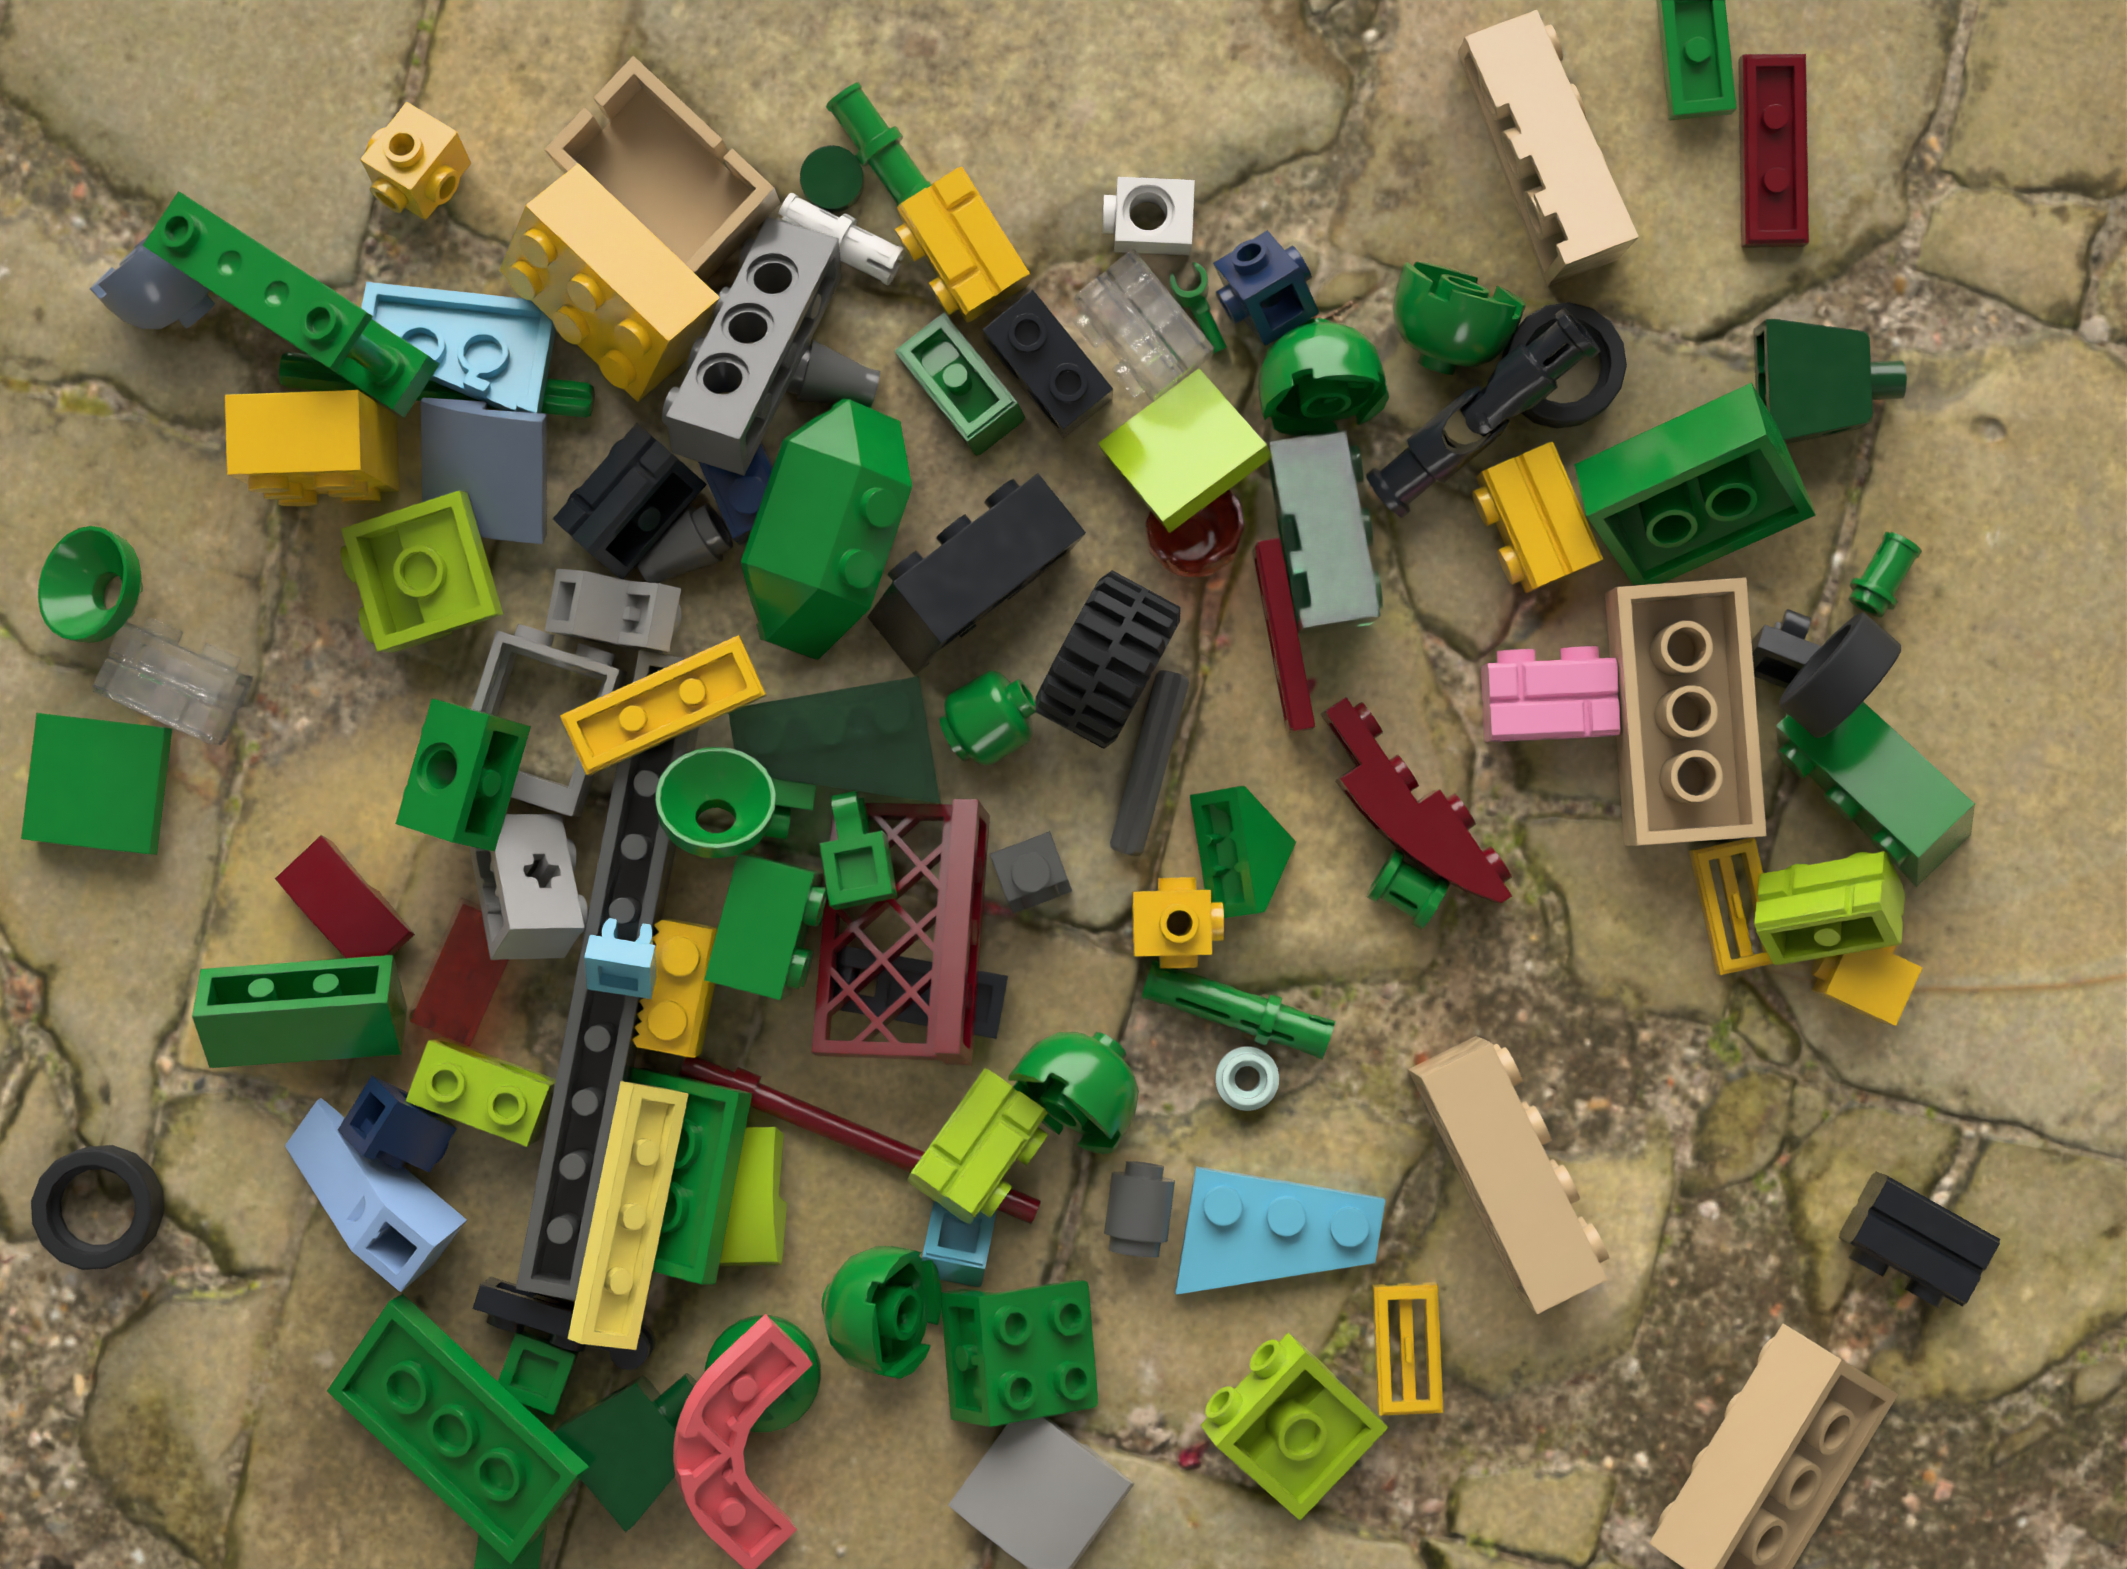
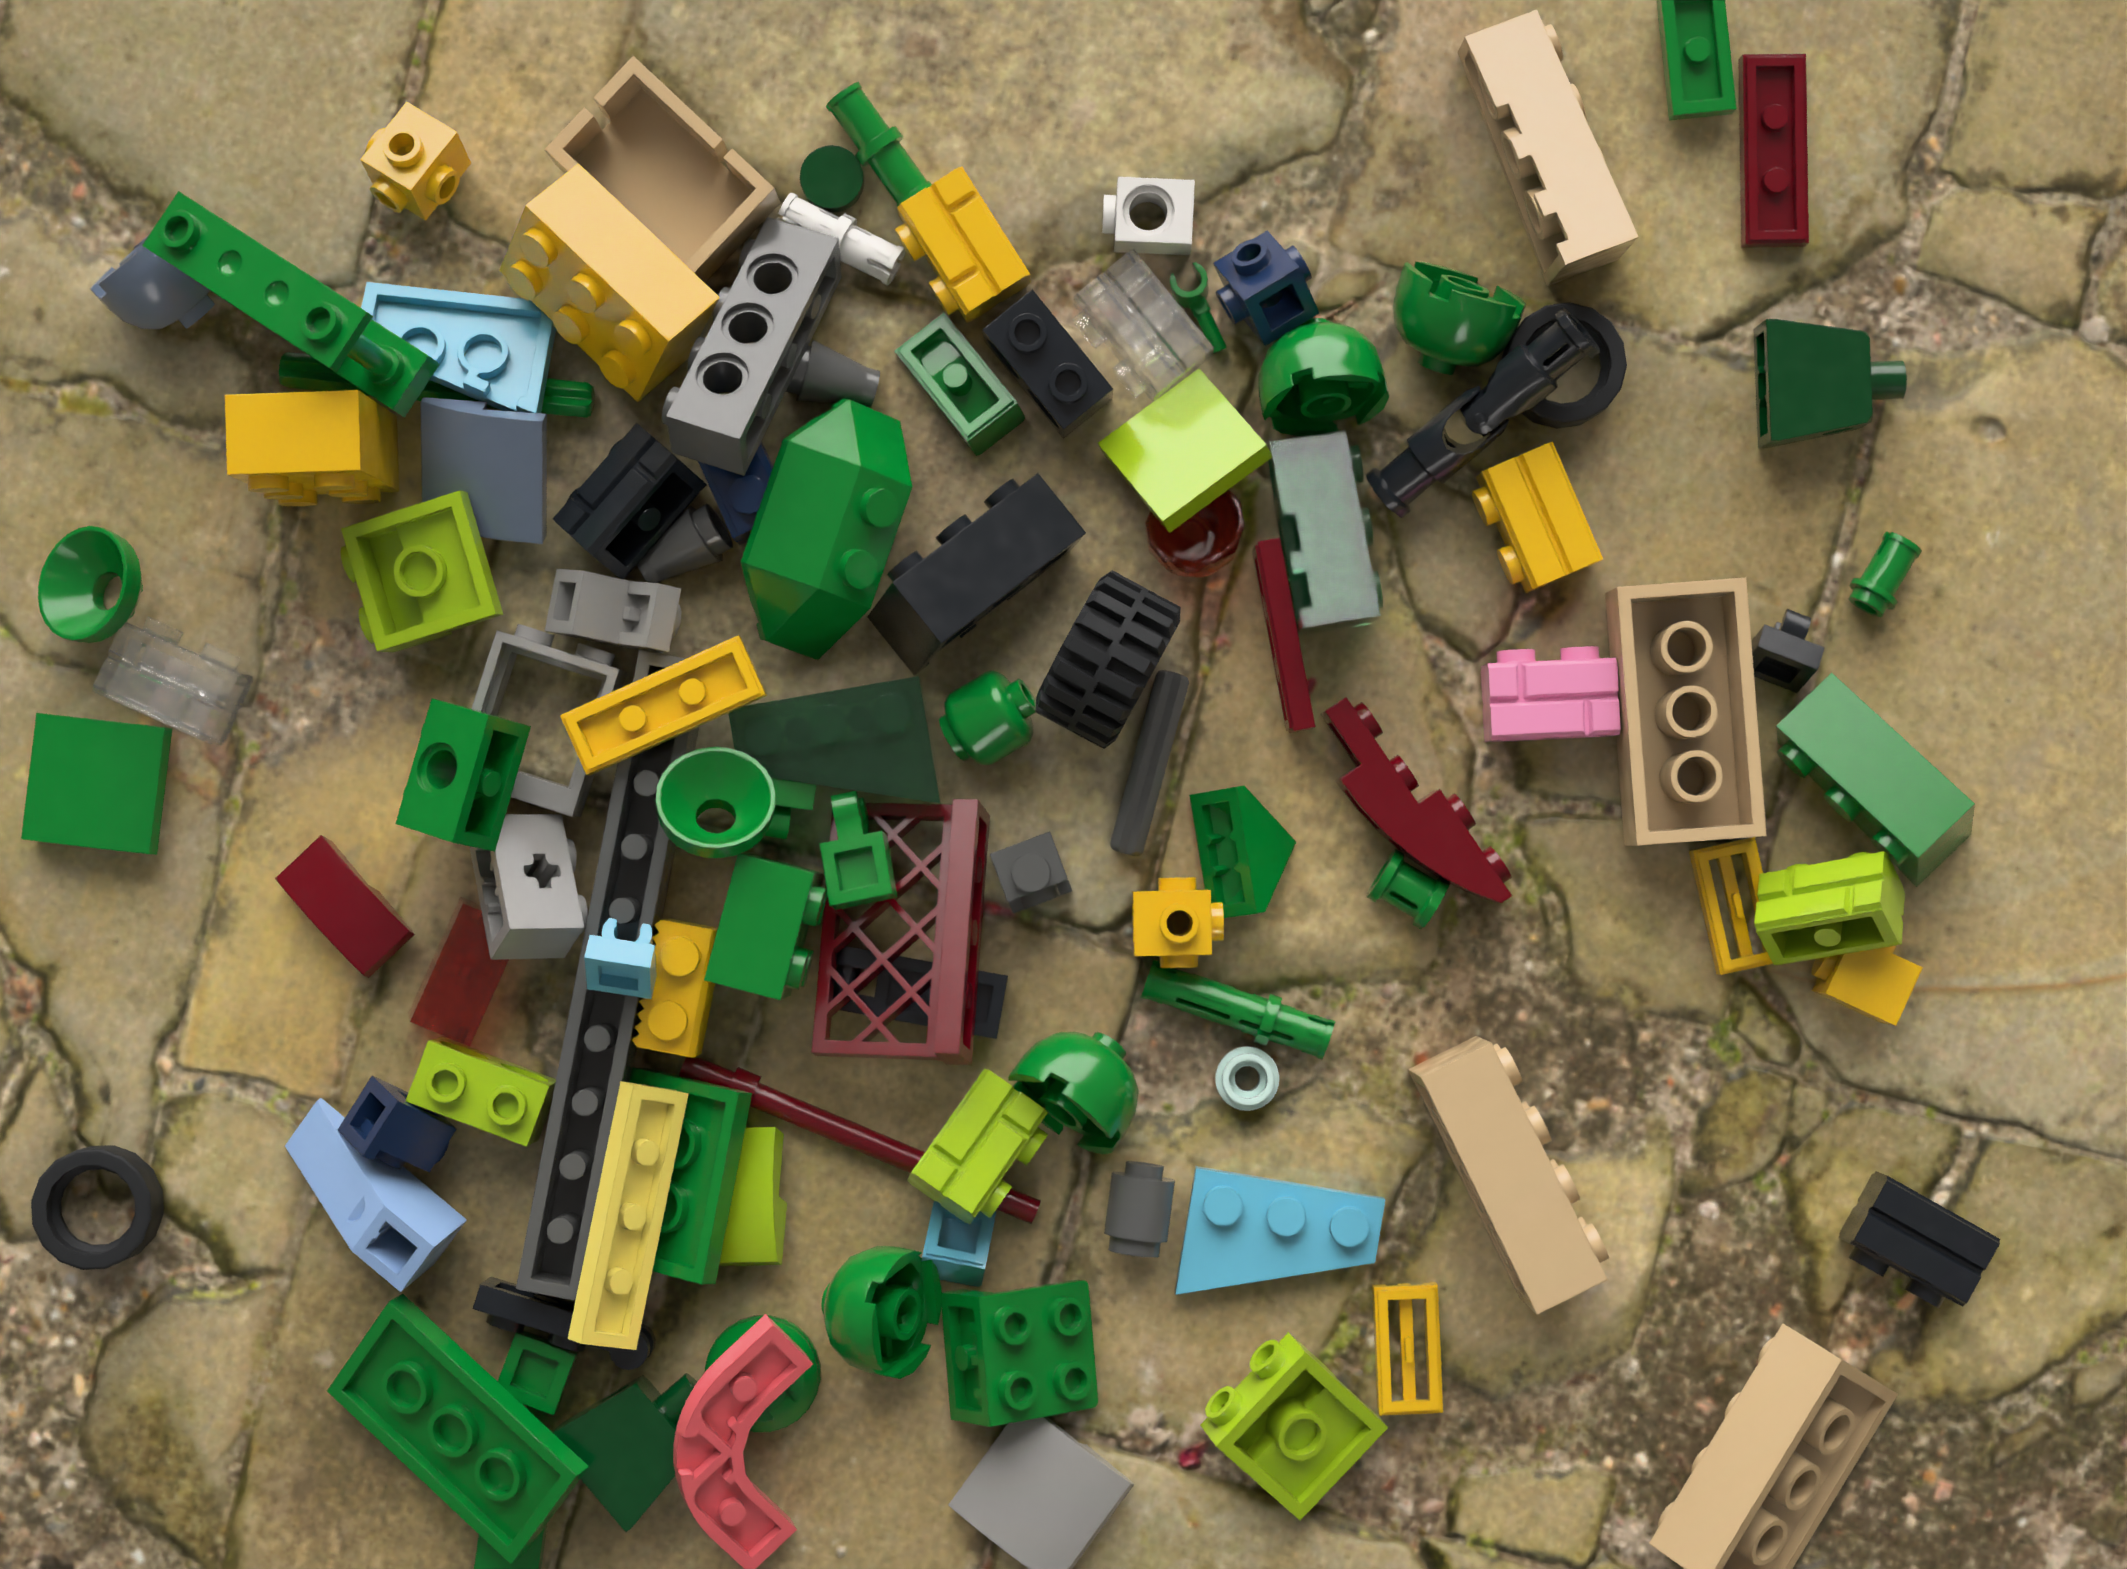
(300, 1011): green brick -> none
(1693, 488): green slope -> none
(1840, 675): black tyre -> none

